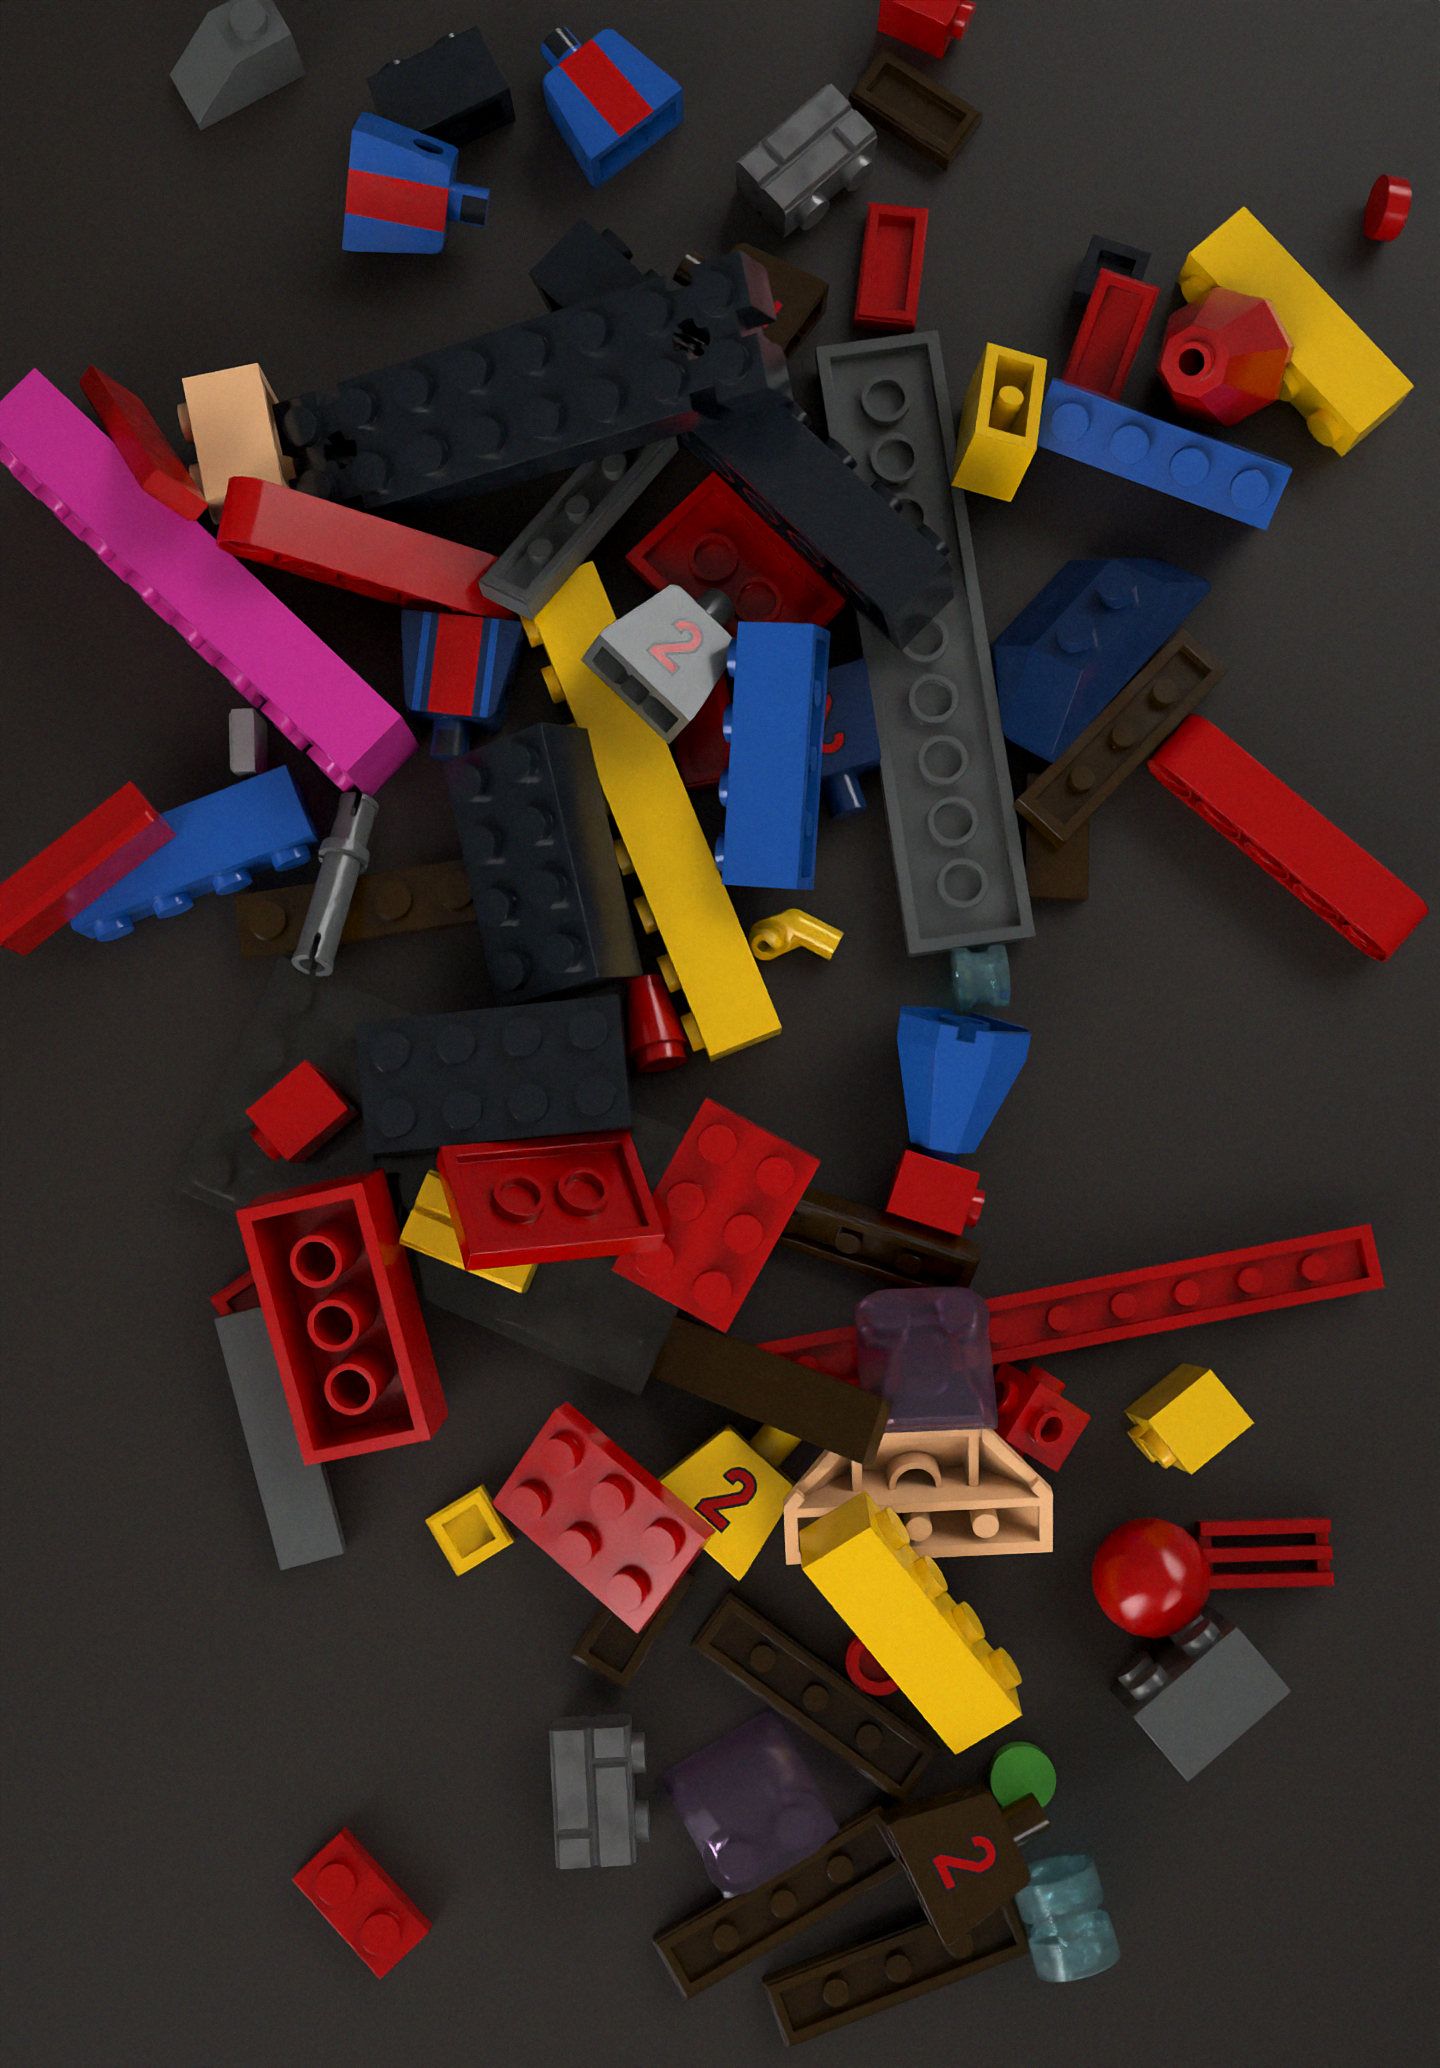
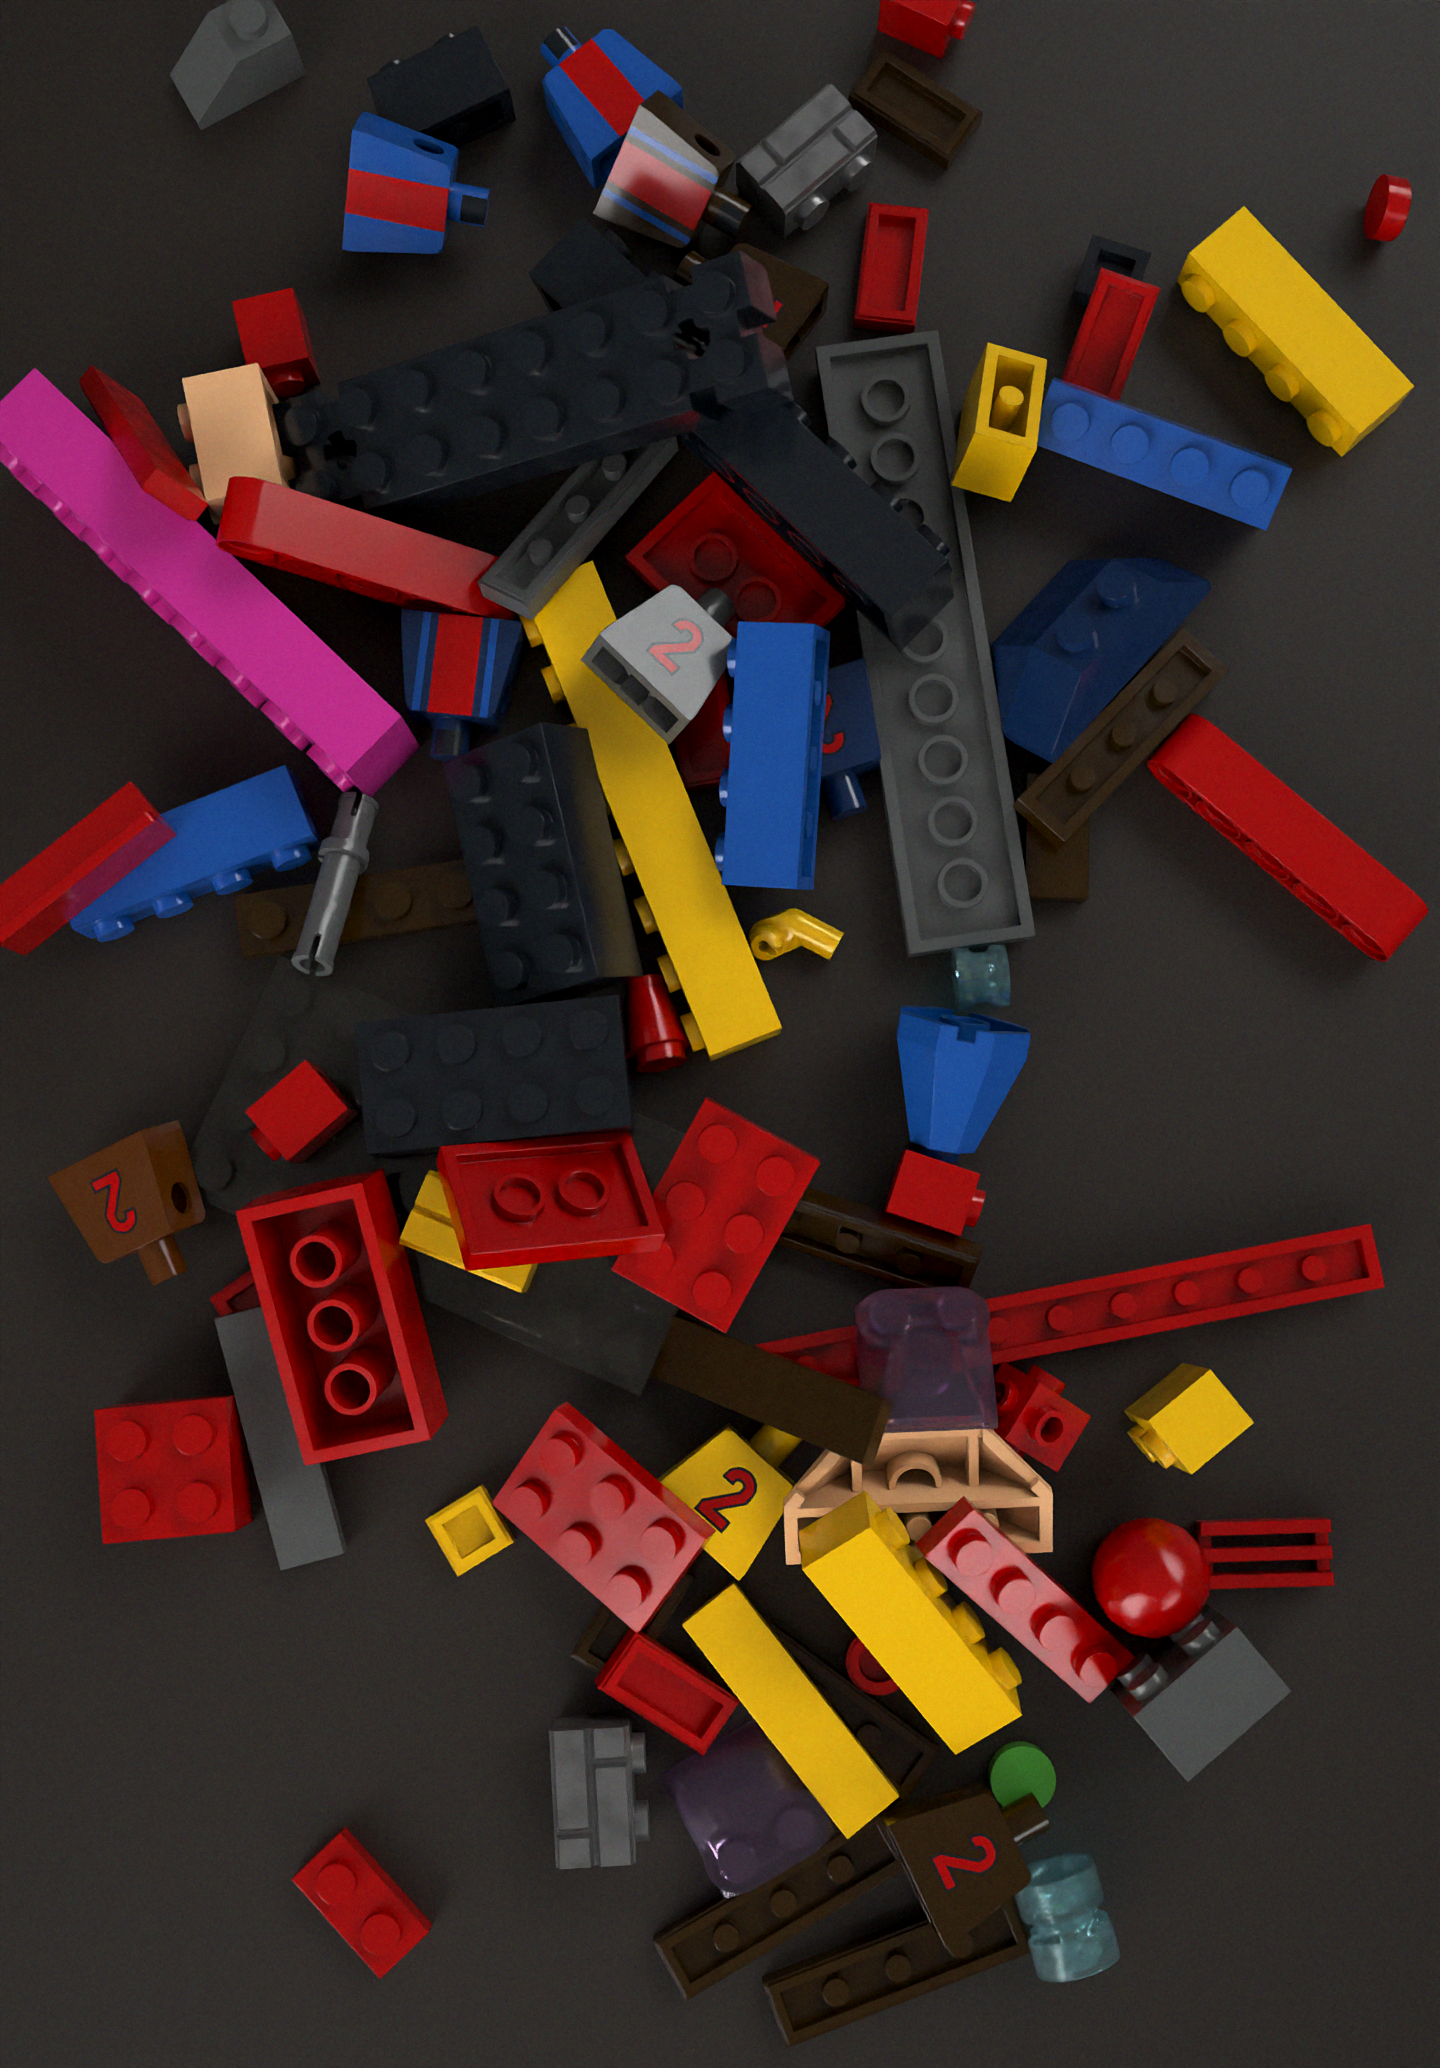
(135, 1199): none -> reddish brown torso
(172, 1469): none -> red brick
(247, 743): light grey tile -> none
(278, 339): none -> red brick
(667, 1690): none -> red tile
(671, 178): none -> torso
(790, 1709): none -> yellow tile
(1025, 1599): none -> plate
(1224, 356): red cone -> none

